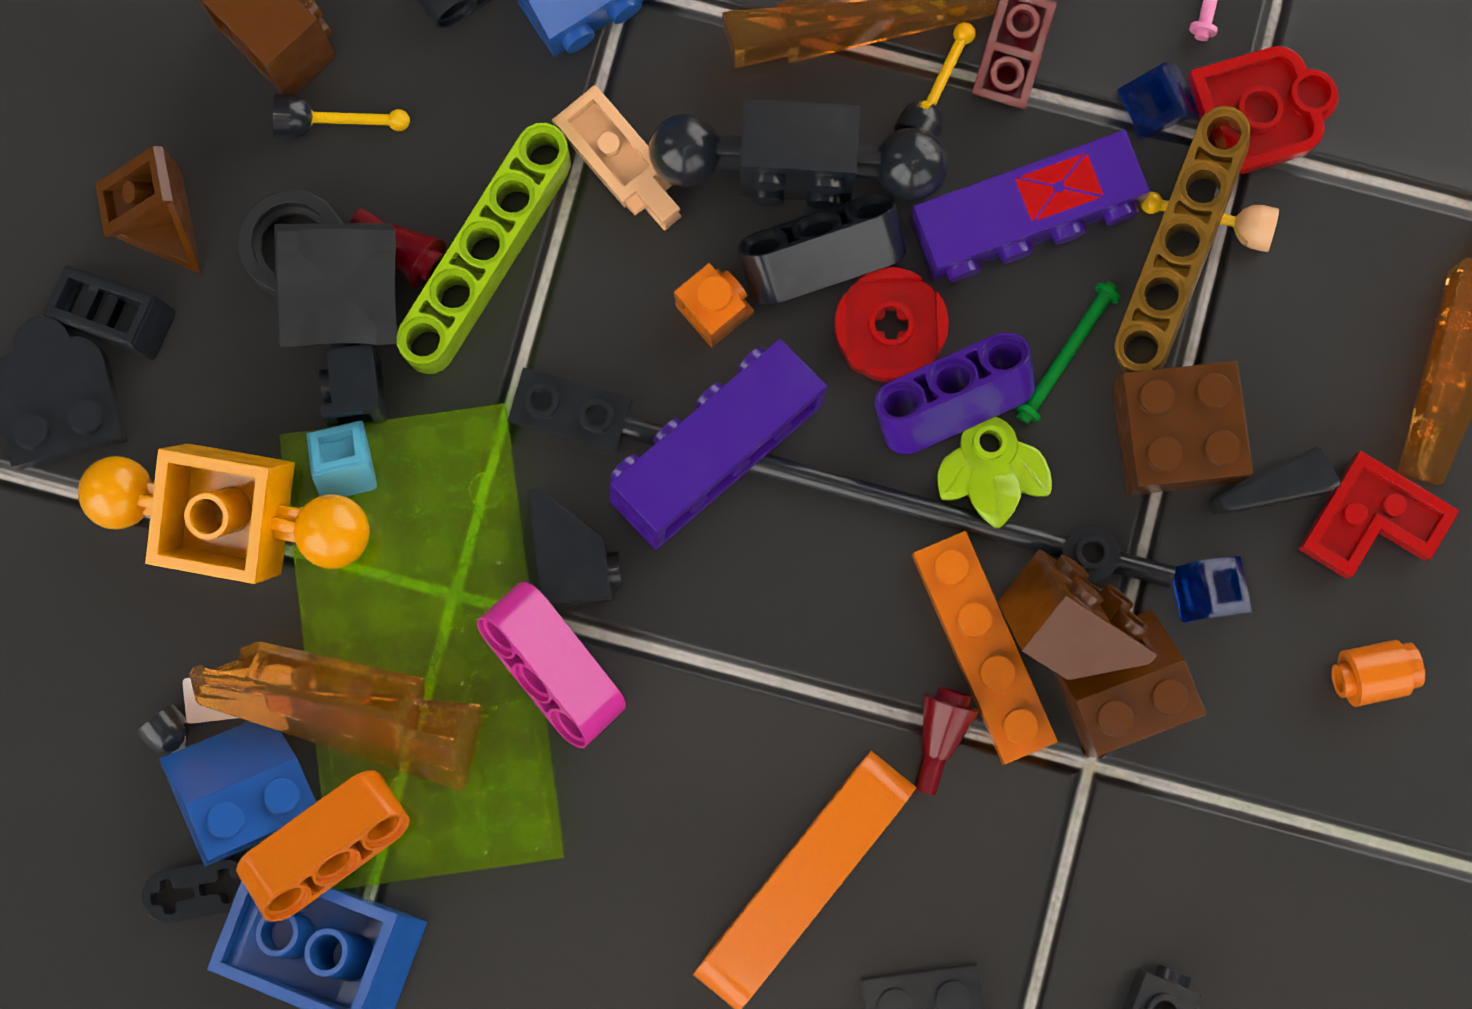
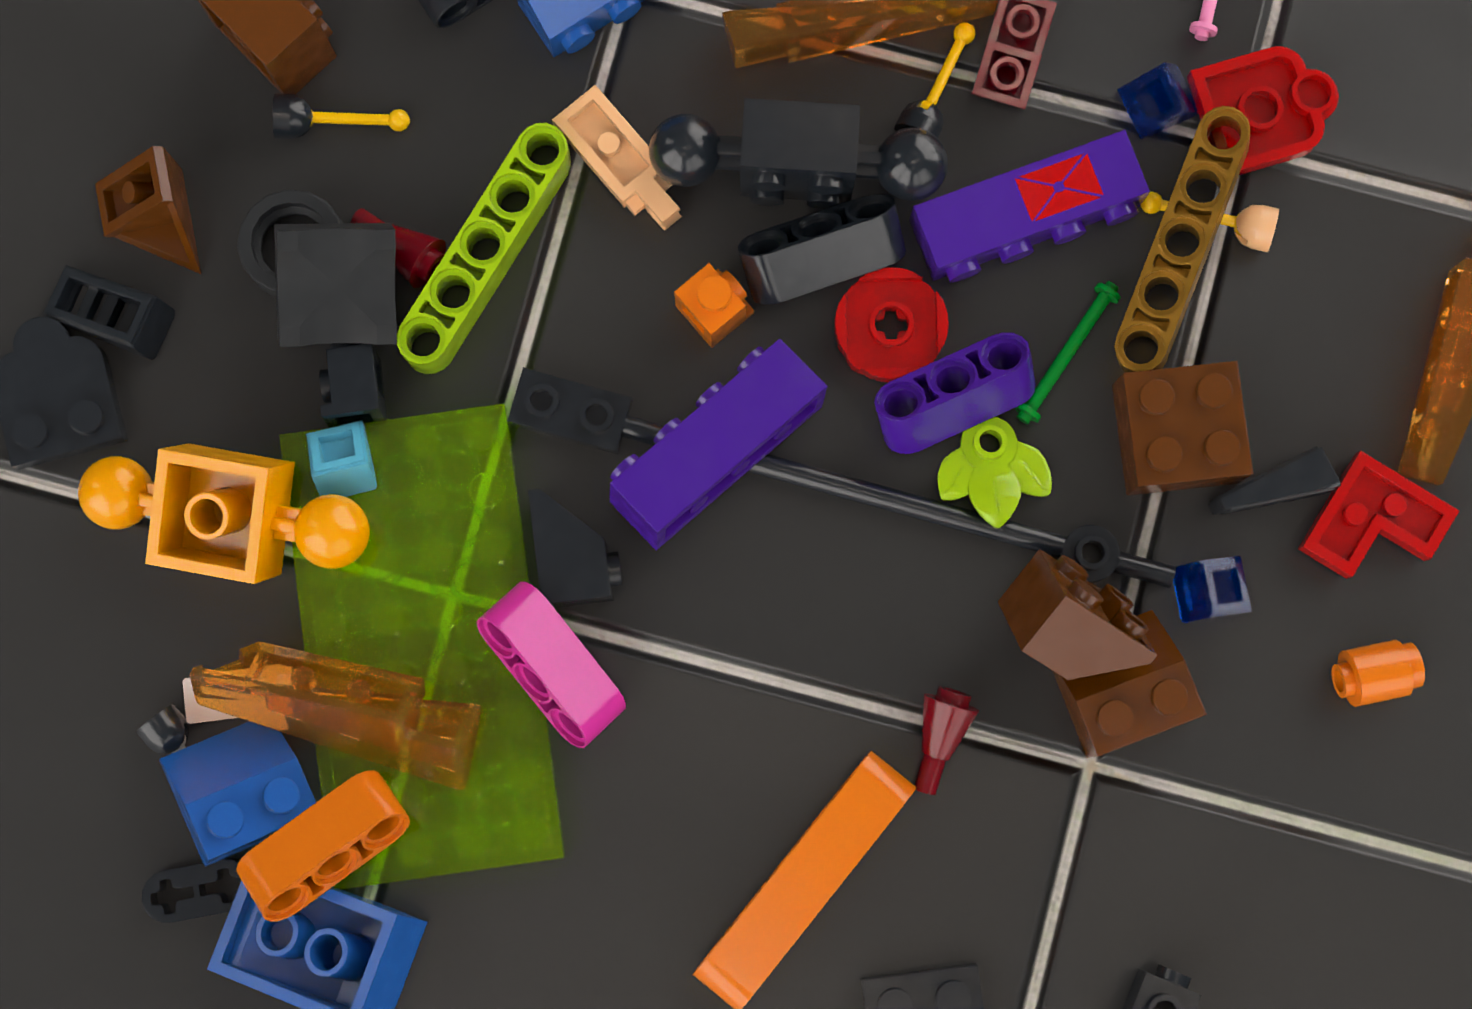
(984, 648): orange plate -> none

